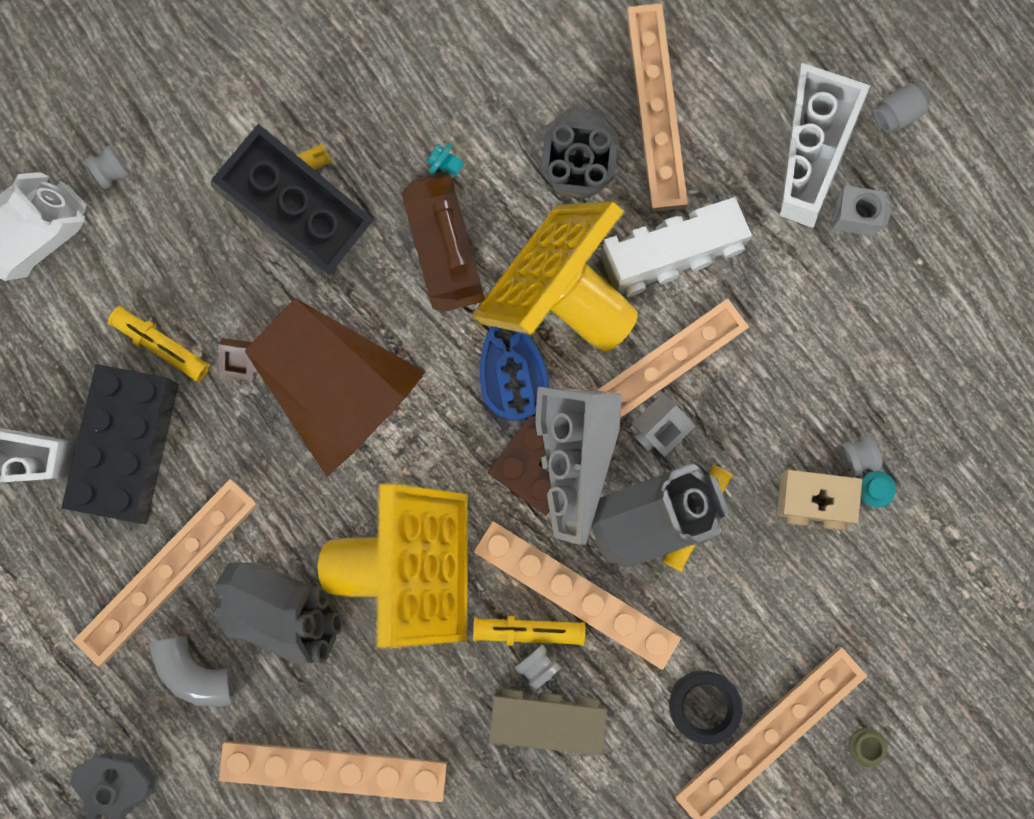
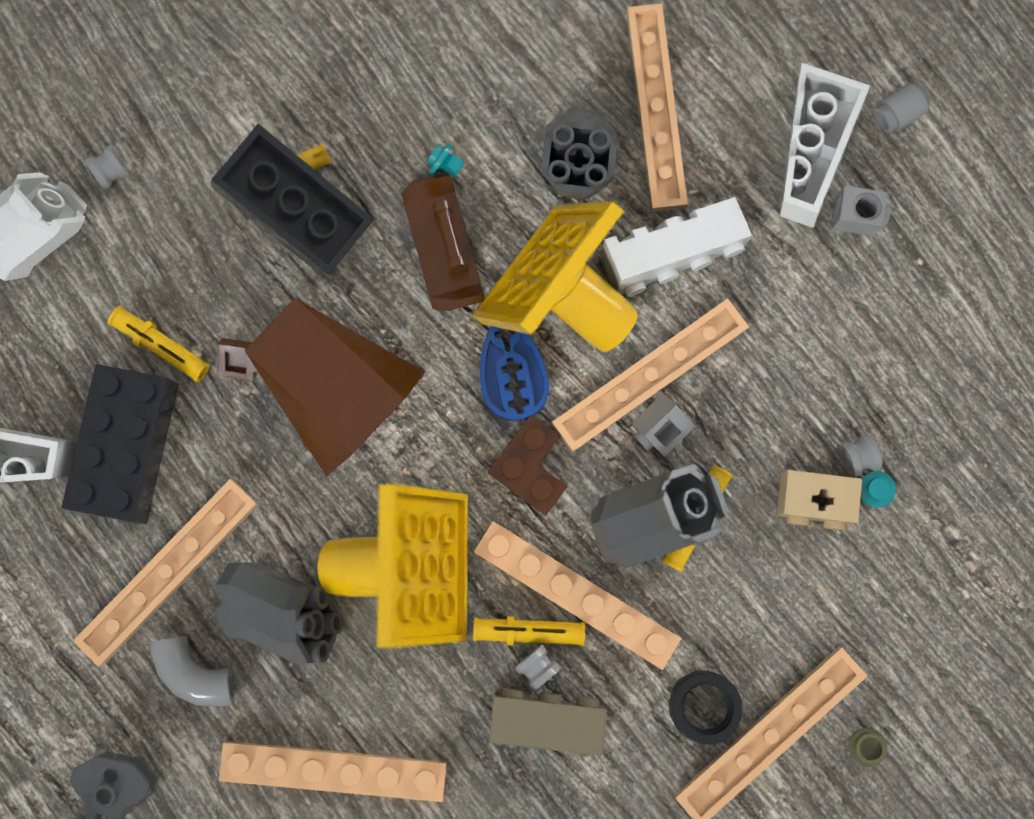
(578, 444): light grey wedge -> none

